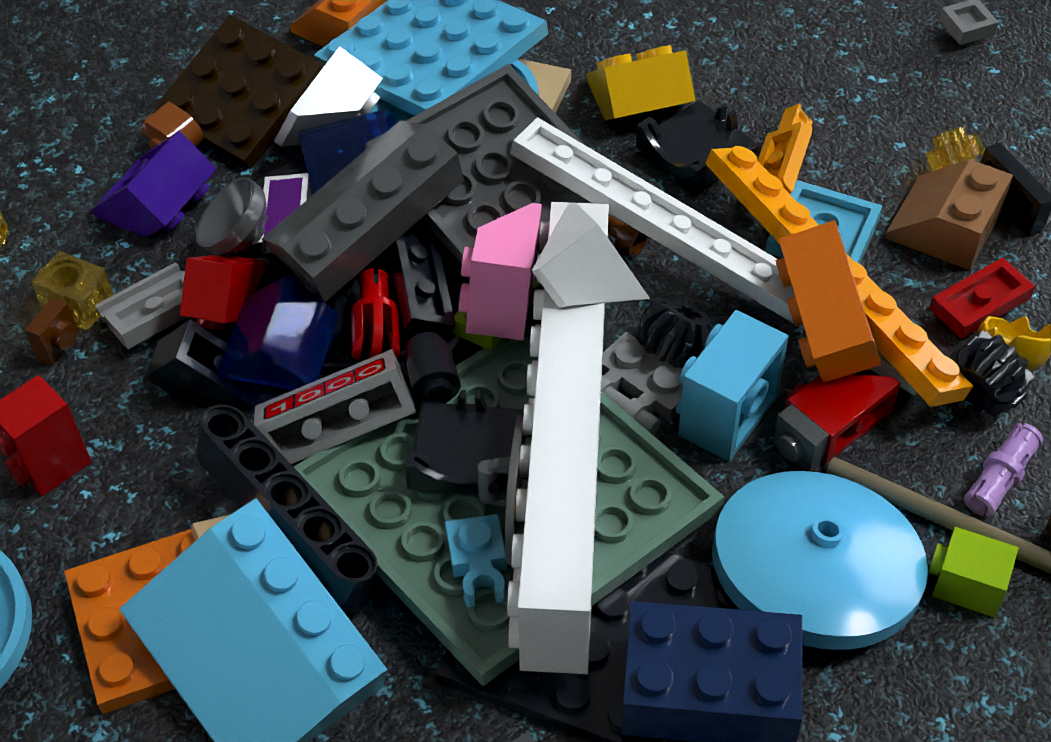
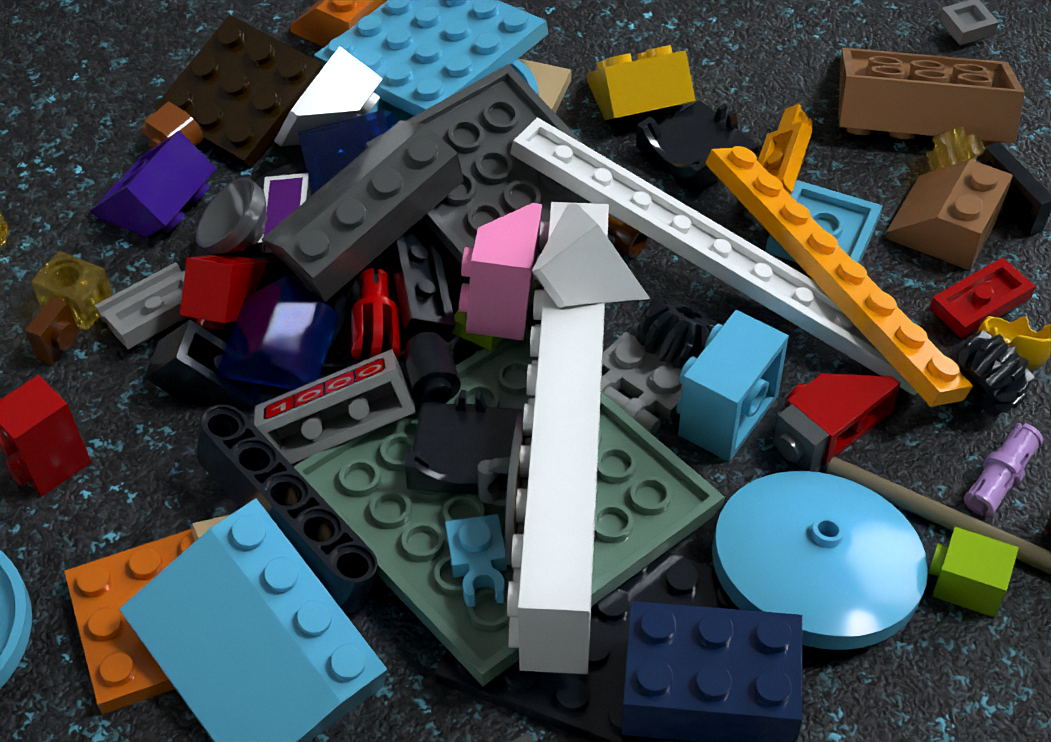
(826, 303): orange brick -> none
(928, 95): none -> medium nougat slope

